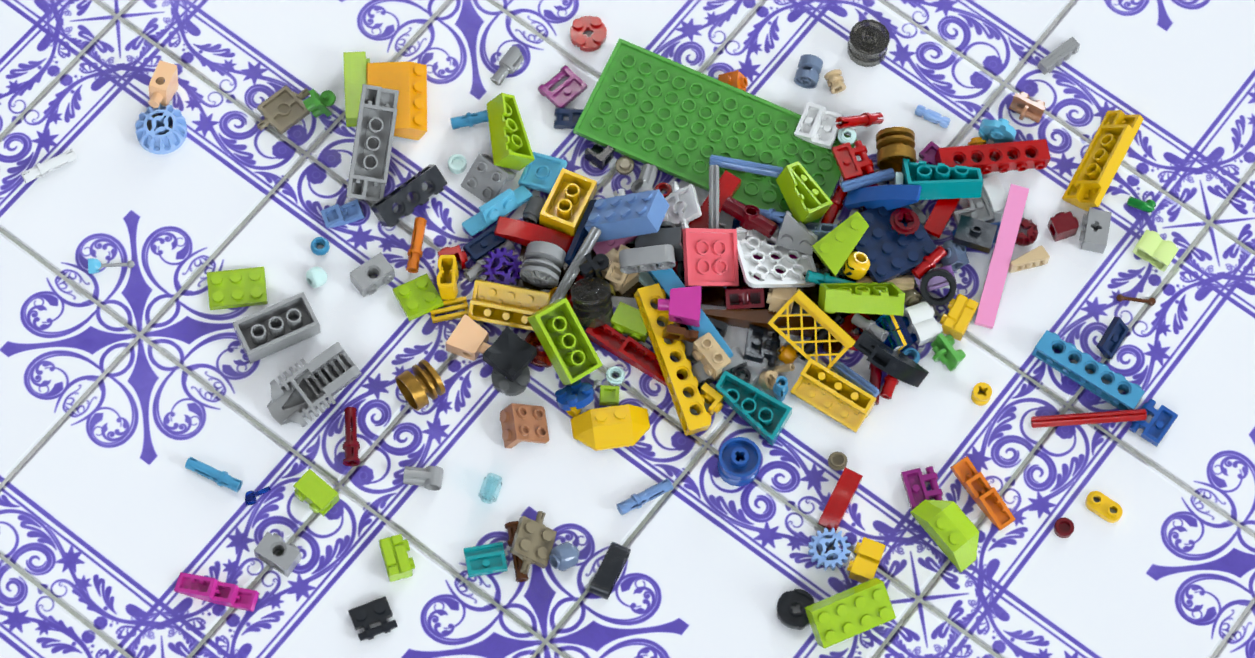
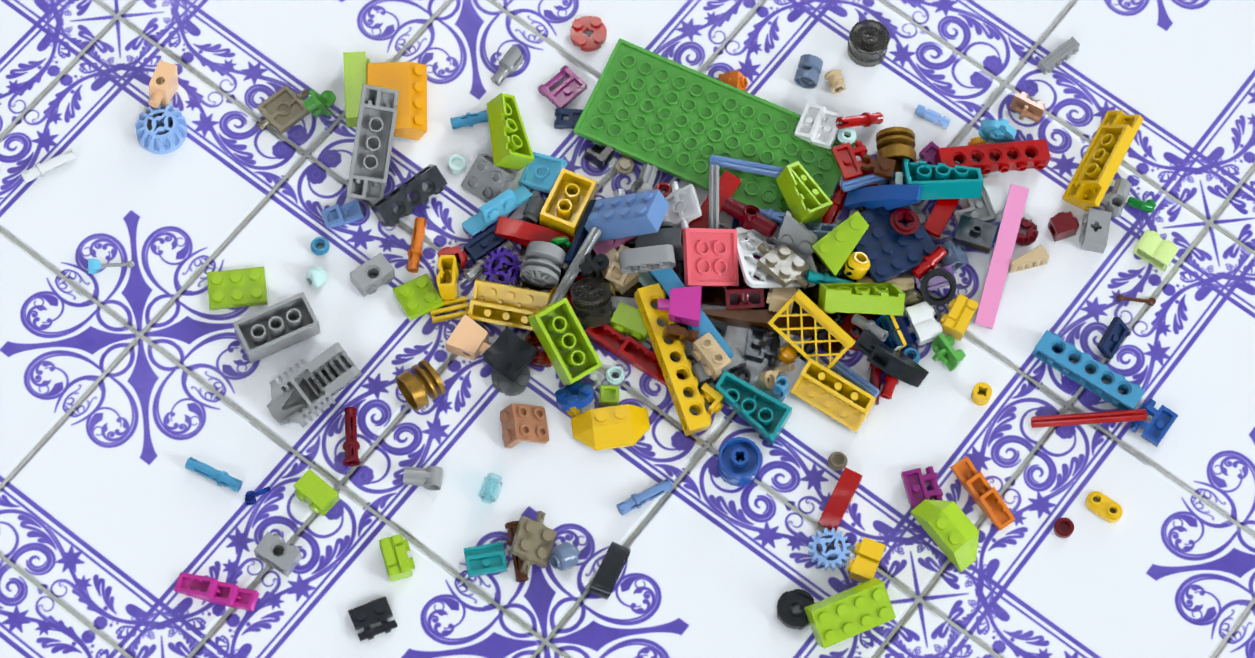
(563, 241): none -> green arm
(783, 265): none -> dark tan plate
(881, 166): none -> reddish brown plate
(1118, 197): none -> light grey piece

